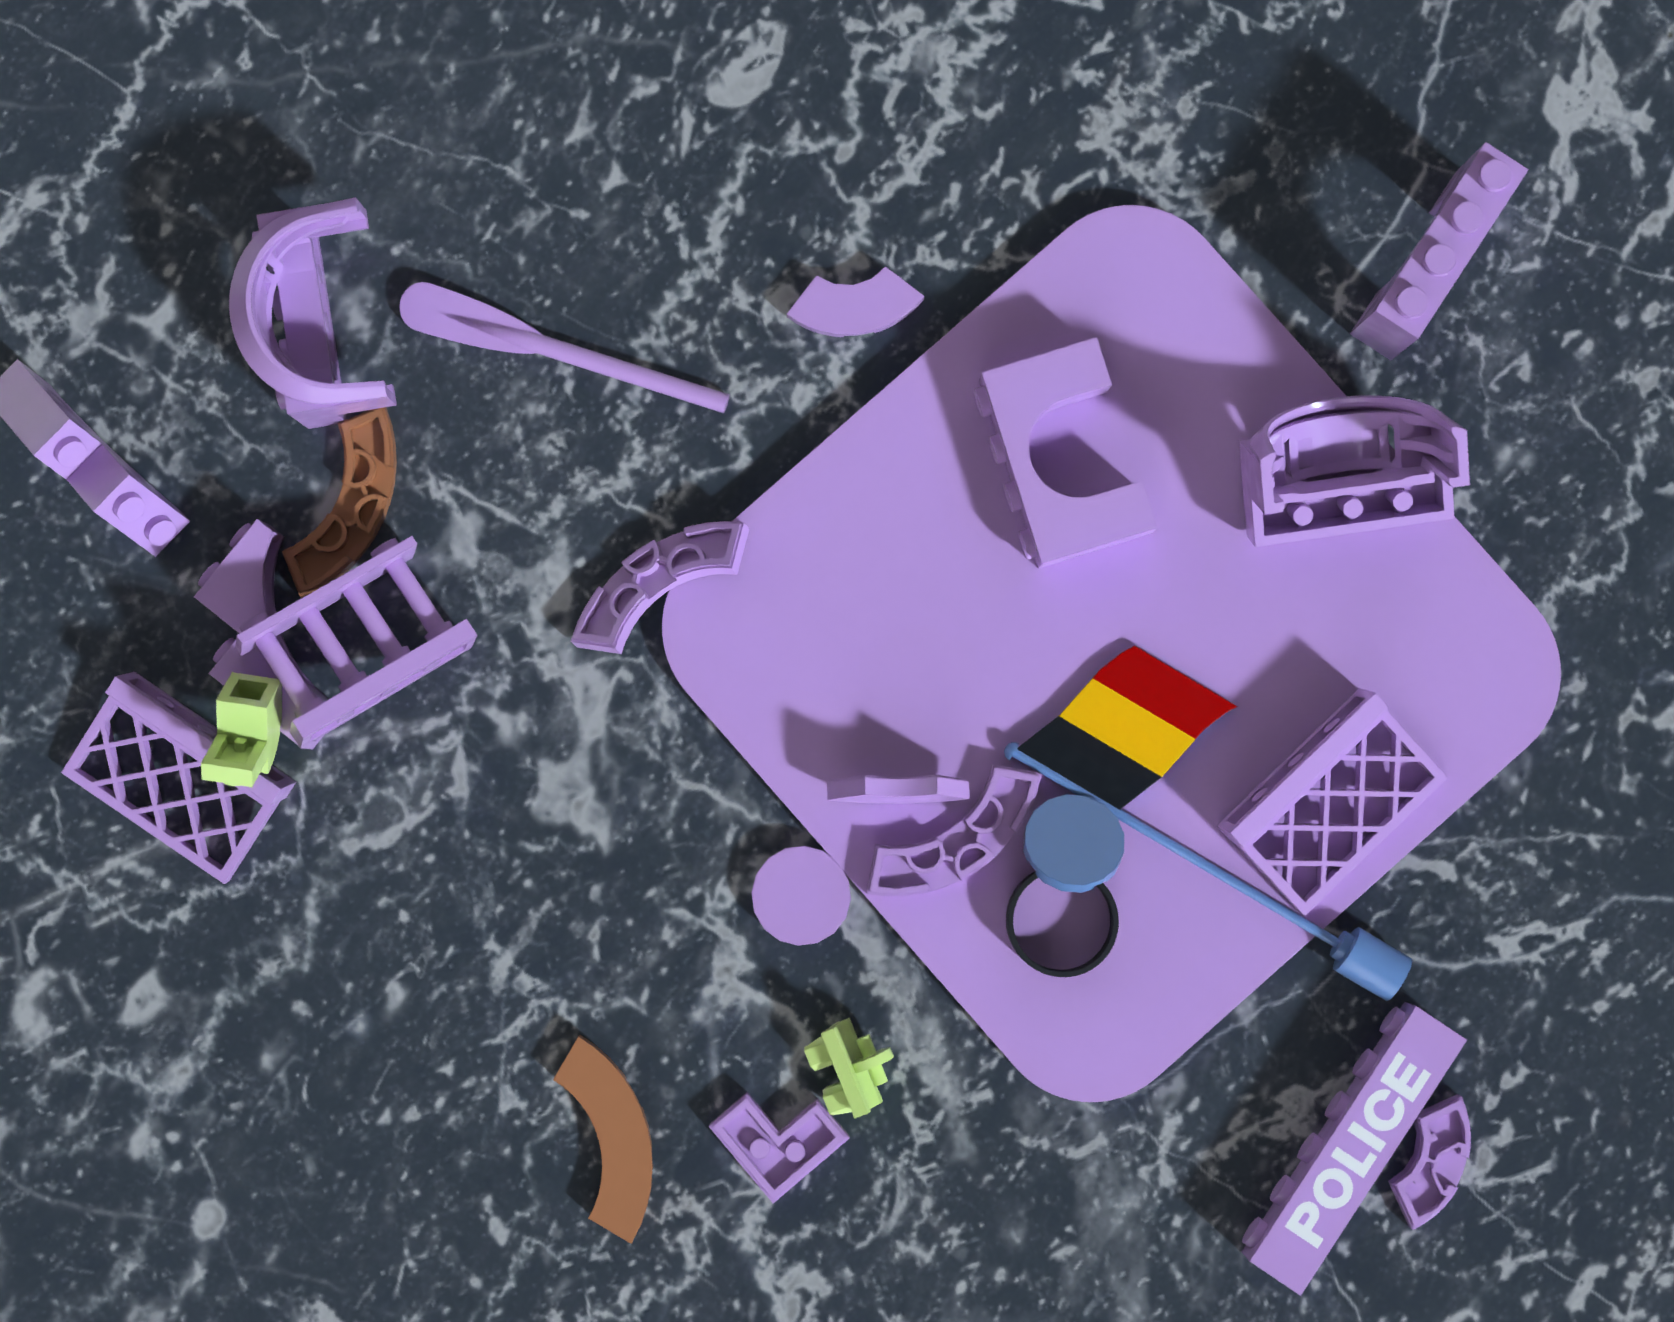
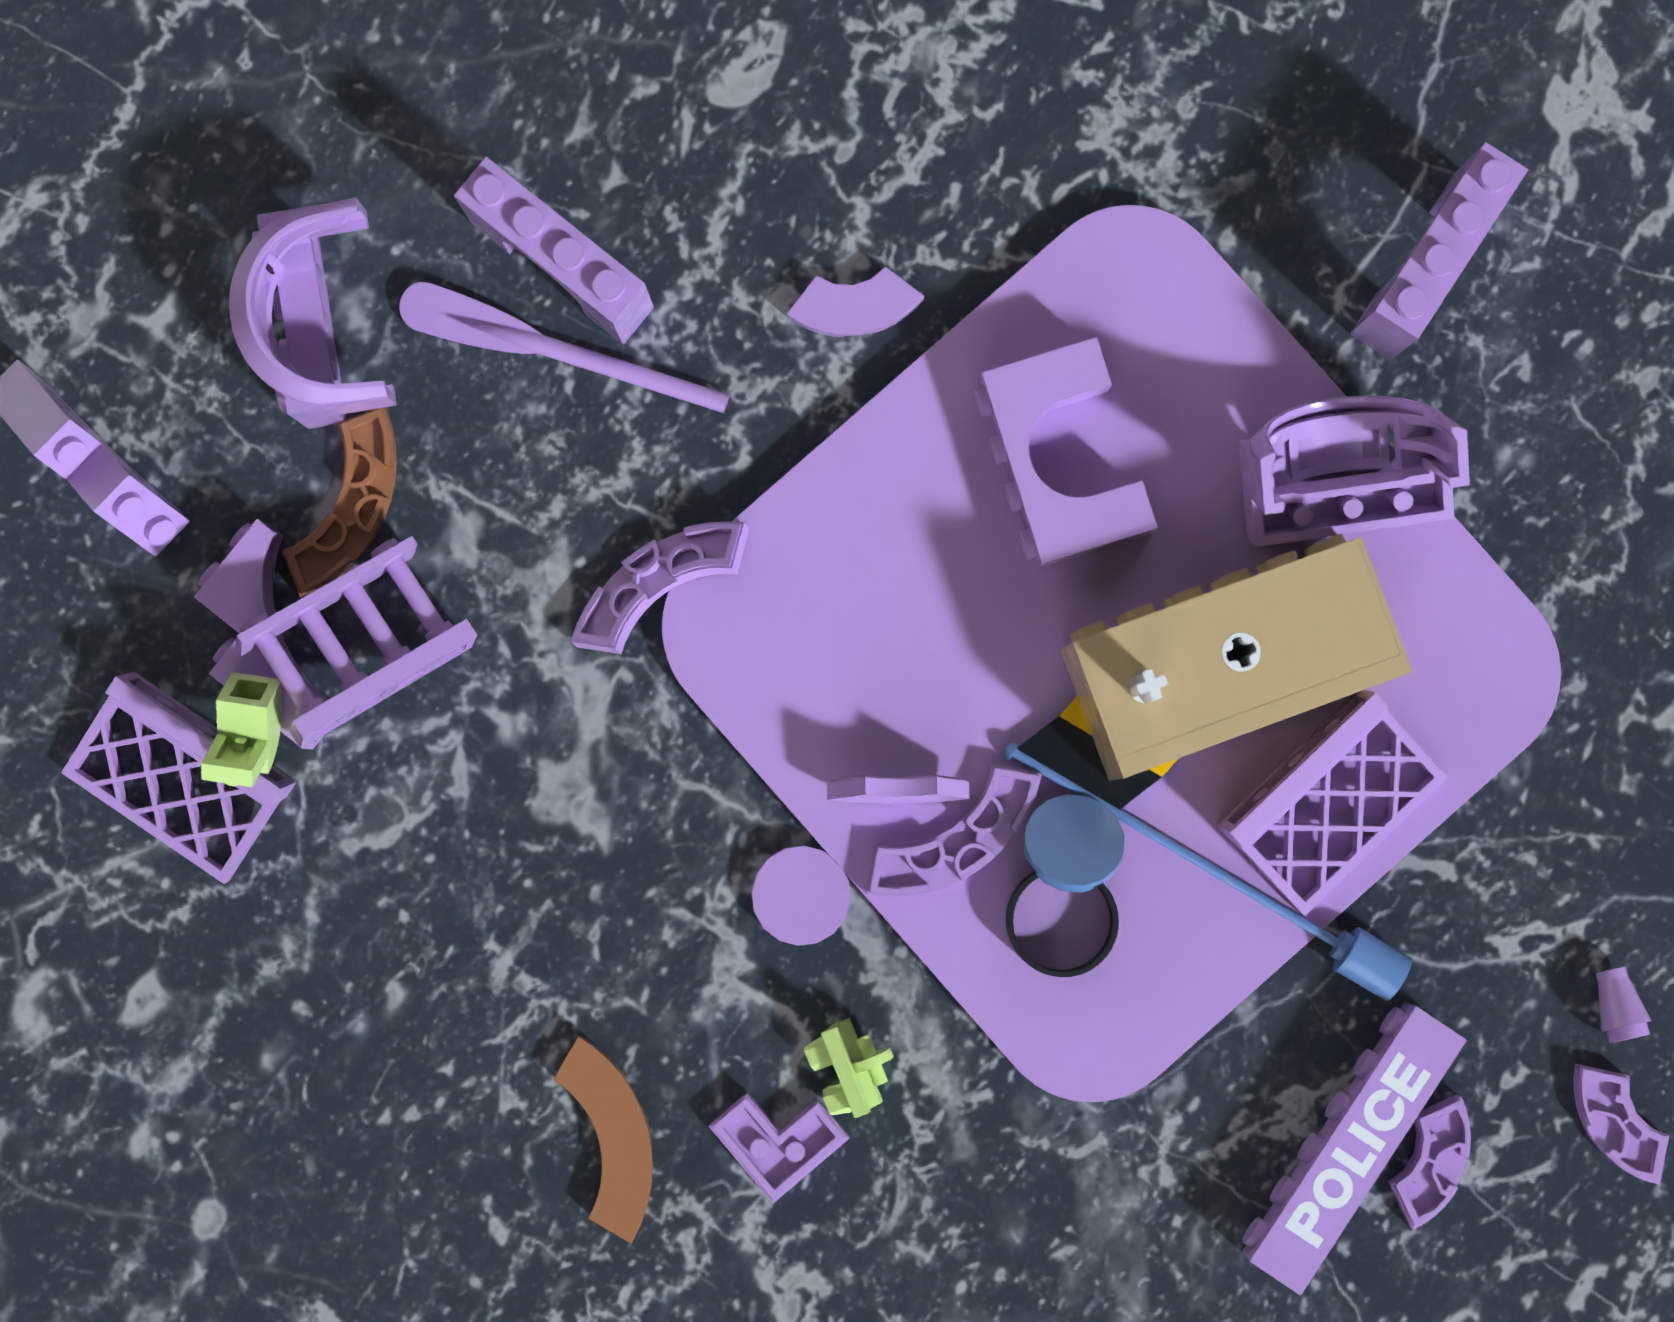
(523, 222): none -> lavender arch
(1299, 639): none -> tan piece
(1615, 1126): none -> lavender tile
(1620, 1006): none -> lavender cone

